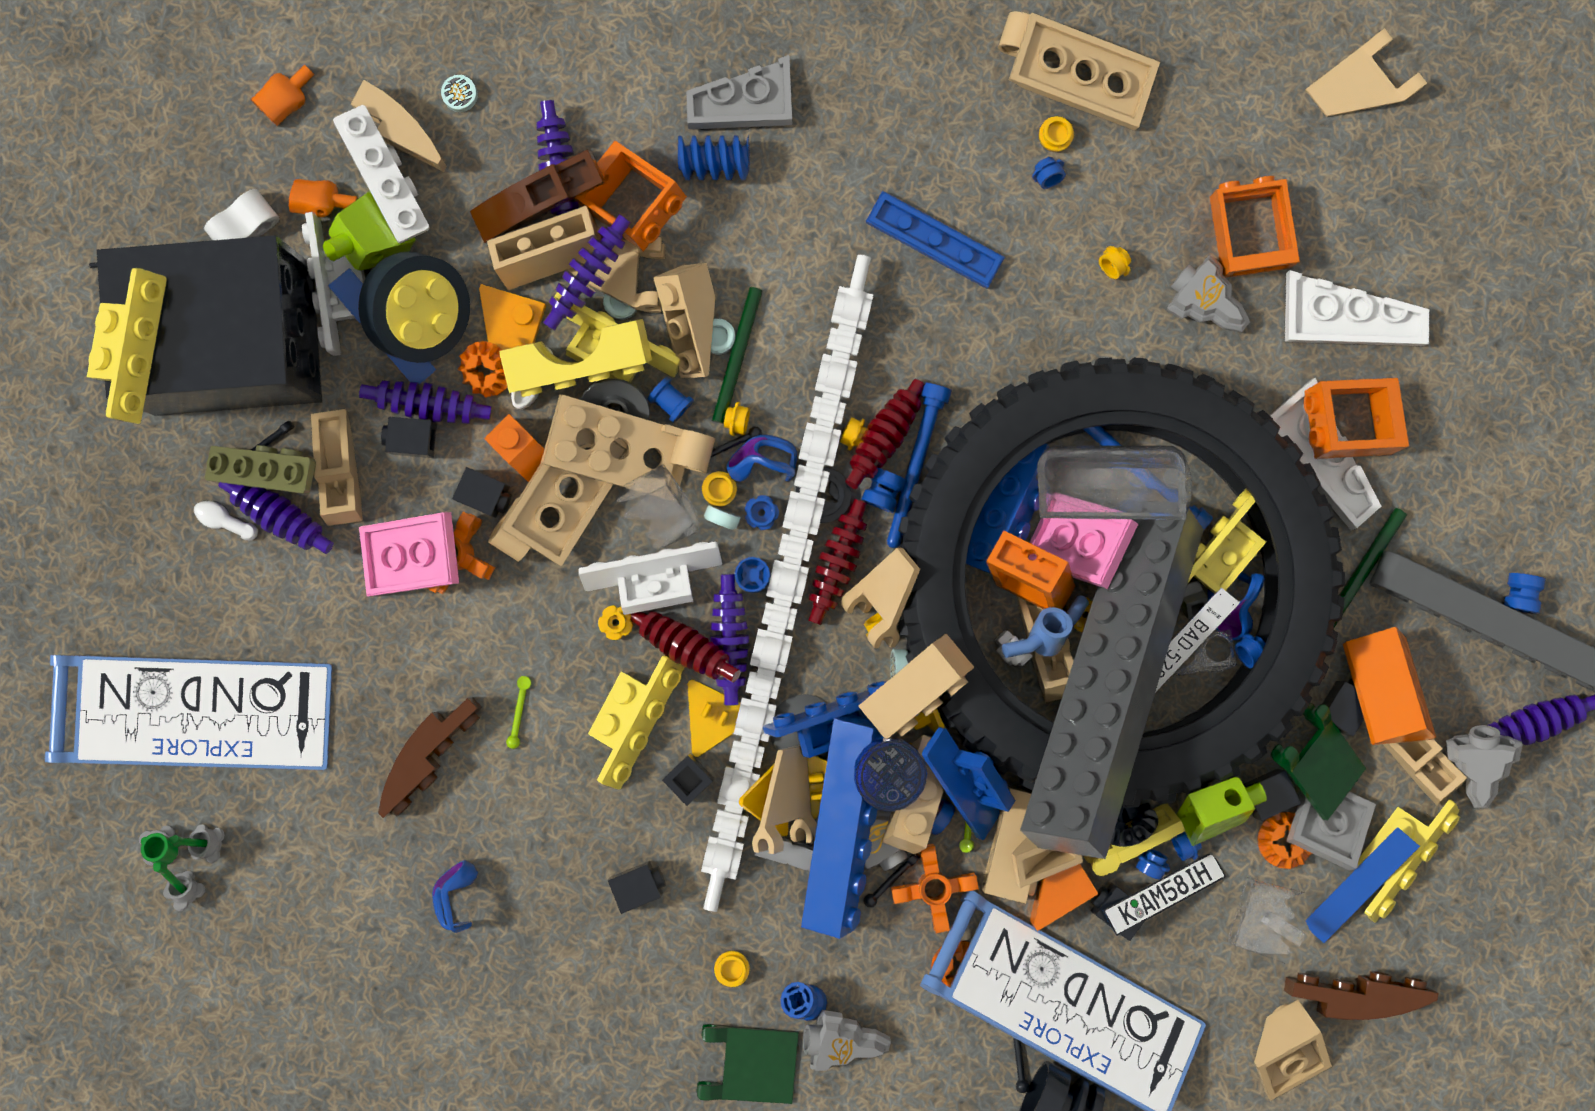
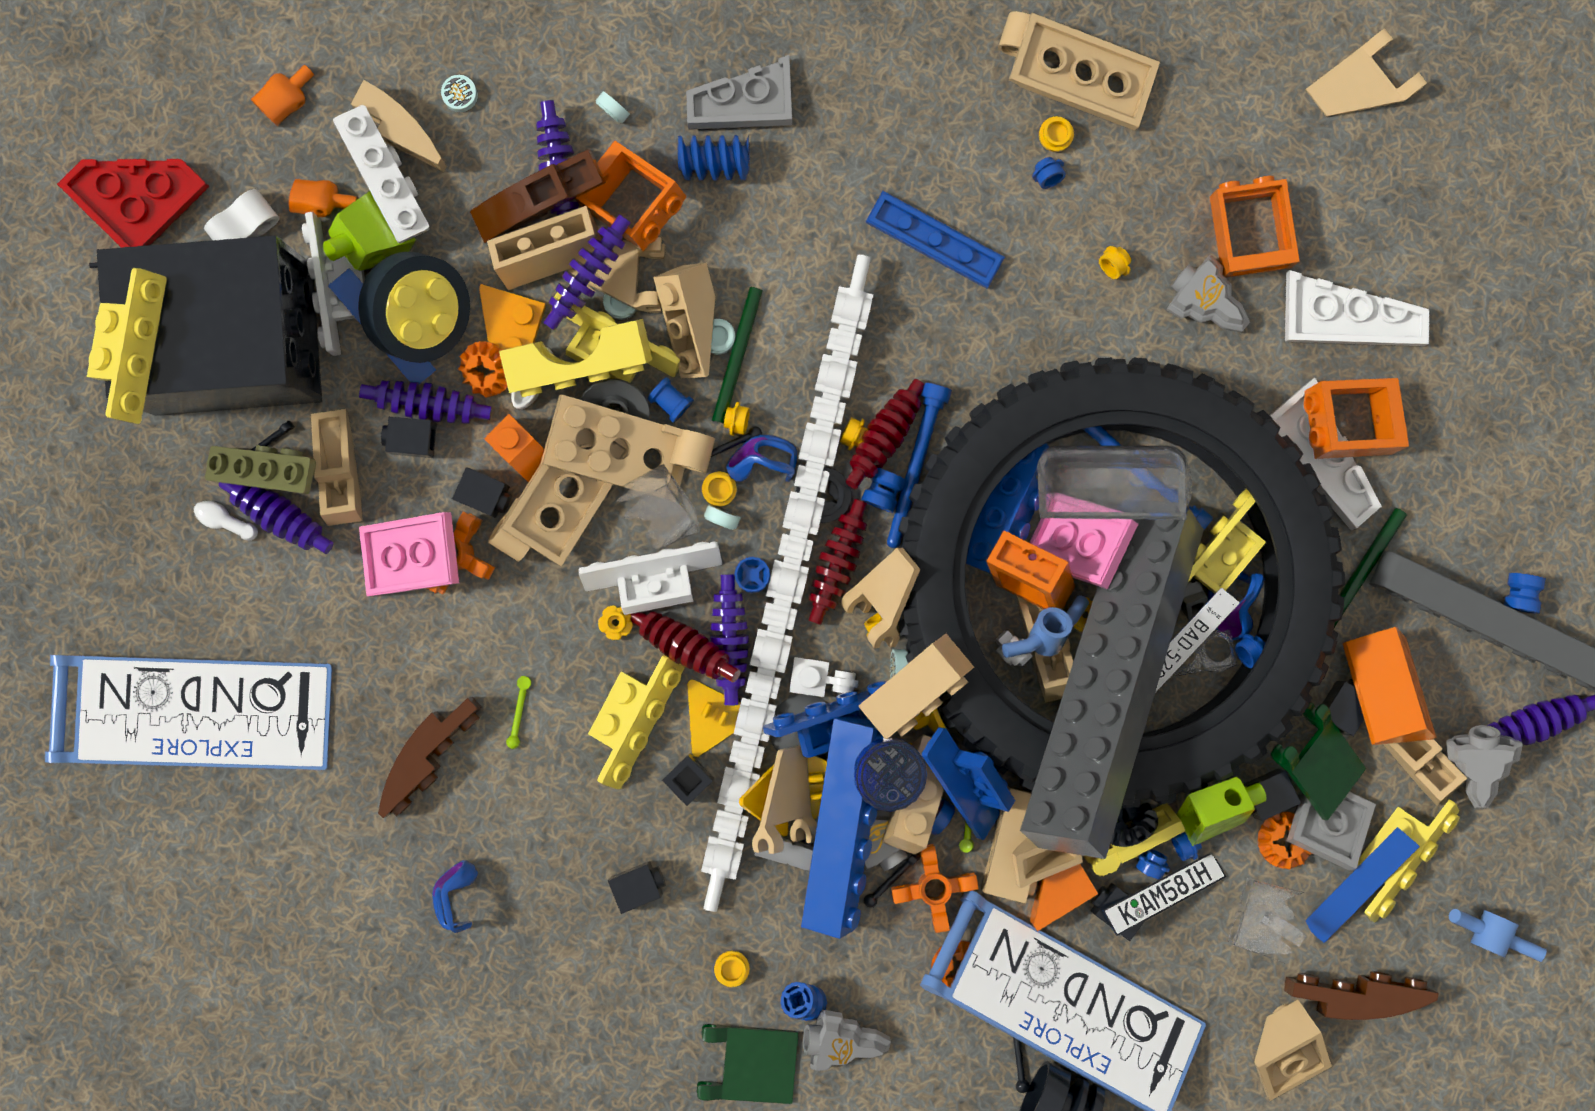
(133, 196): none -> red plate
(161, 848): plant -> none
(612, 107): none -> light aqua tile
(754, 519): blue plate -> none
(811, 677): none -> white plate
(1496, 934): none -> medium blue piece

